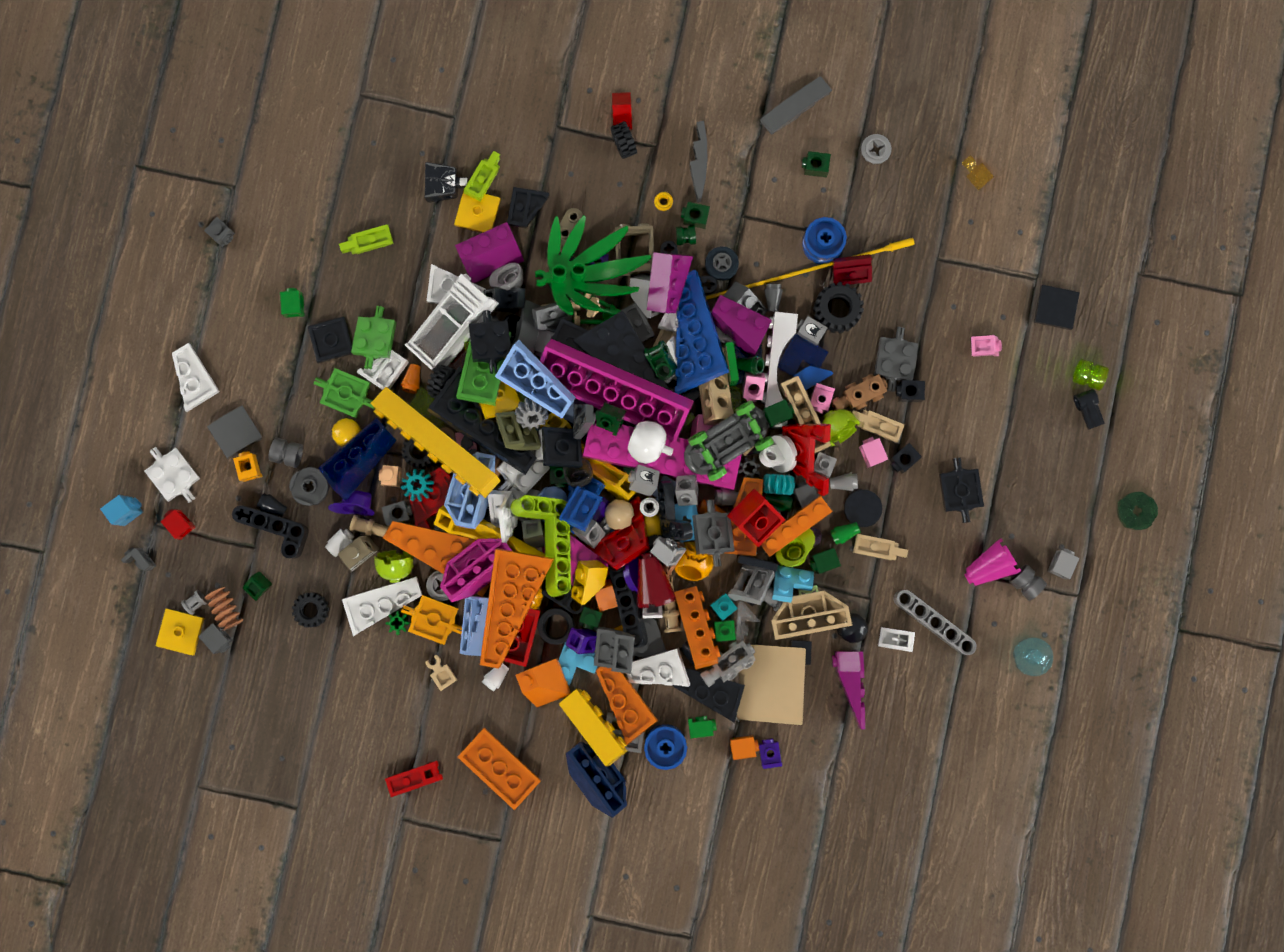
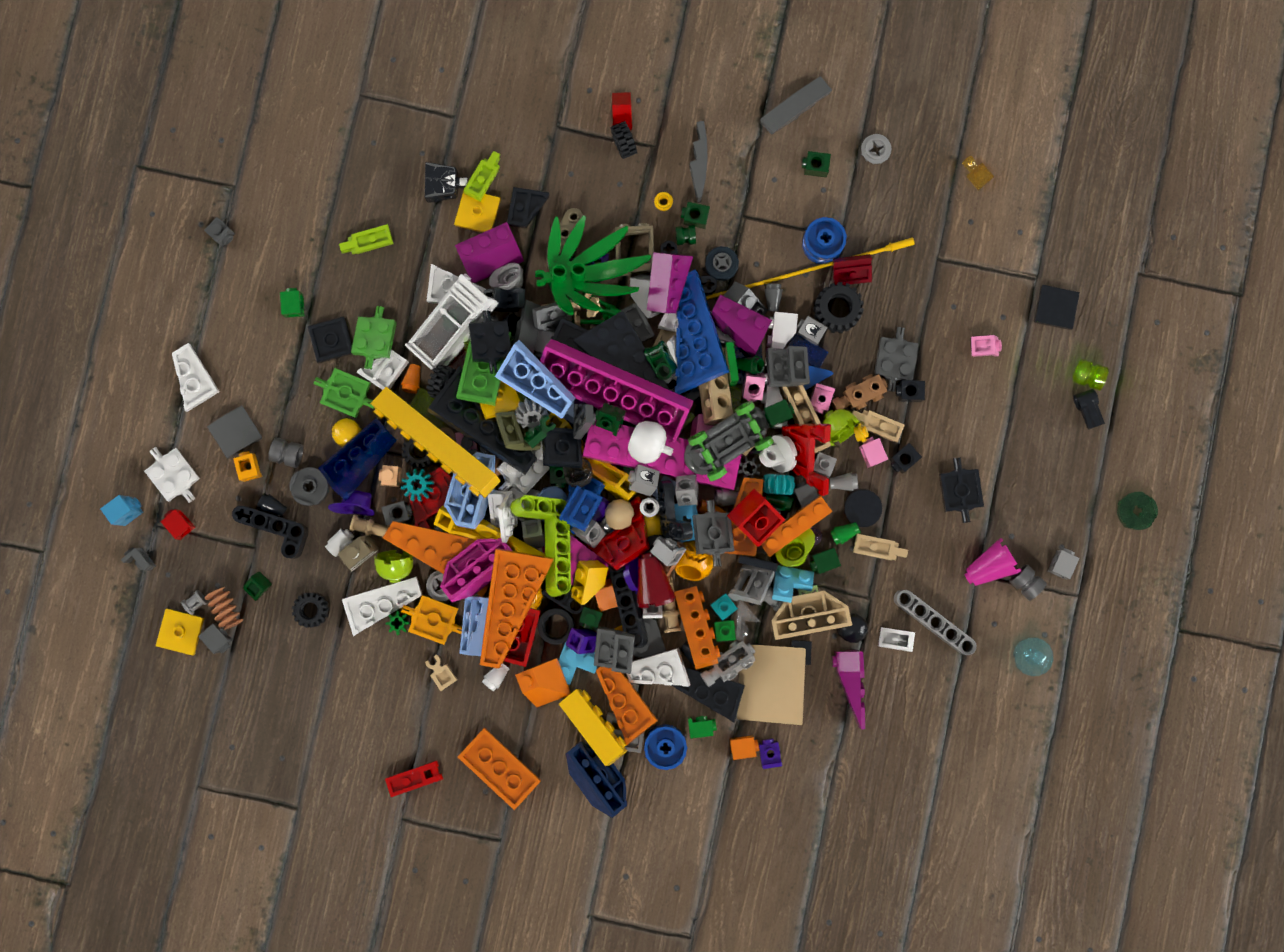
(538, 433): none -> dark green plate
(787, 366): none -> dark grey slope
(861, 432): none -> yellow plate

